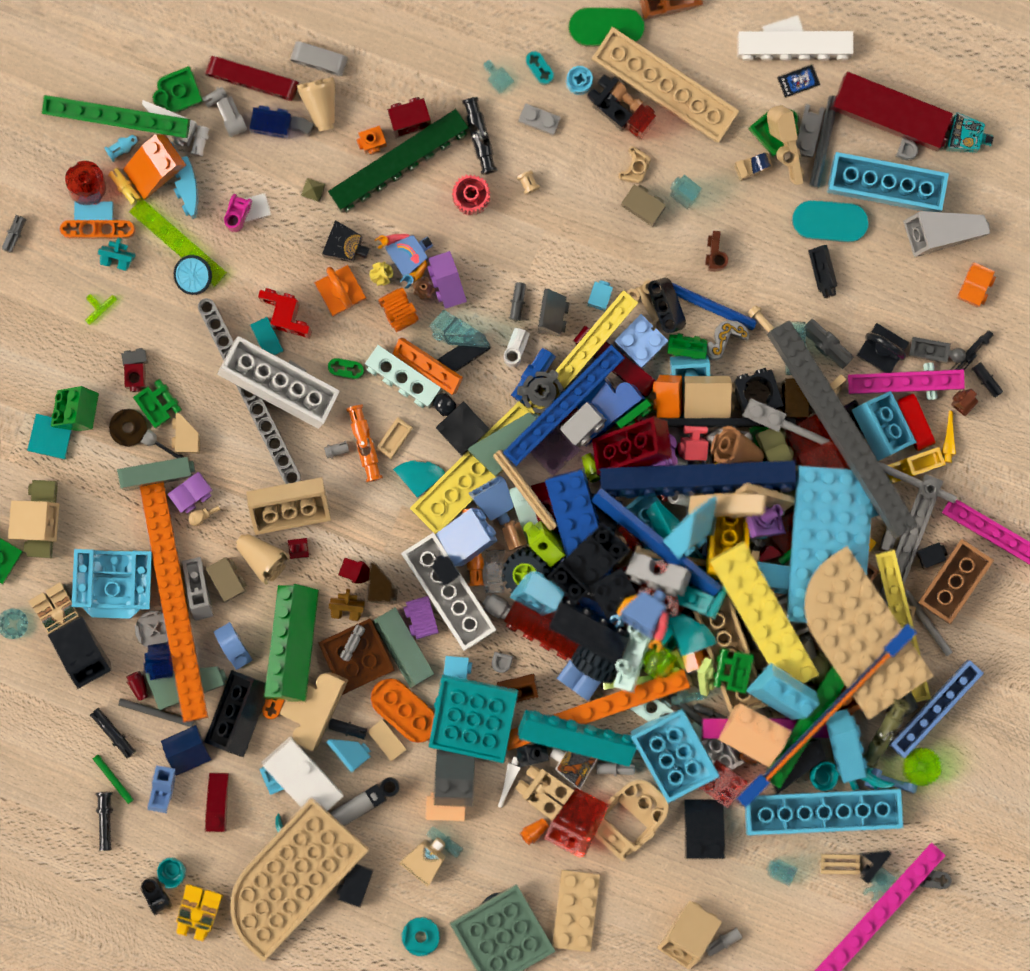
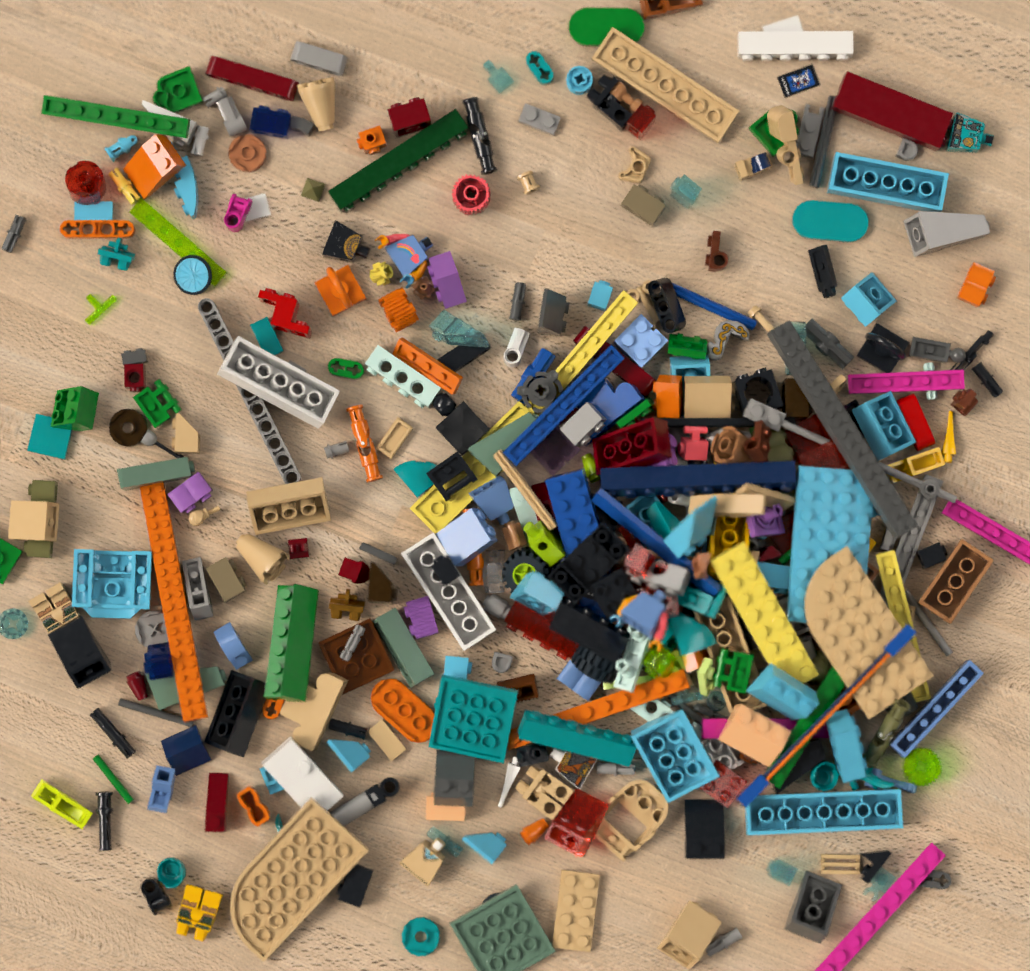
(61, 804): none -> neon yellow slope
(247, 153): none -> nougat tile
(251, 801): none -> orange brick
(378, 553): none -> dark grey tile
(448, 470): none -> black plate
(486, 844): none -> medium azure slope
(639, 561): none -> clear red brick
(700, 564): none -> nougat slope
(716, 701): none -> clear light blue tile
(758, 446): none -> copper plate
(813, 907): none -> dark grey slope
(868, 299): none -> medium azure slope

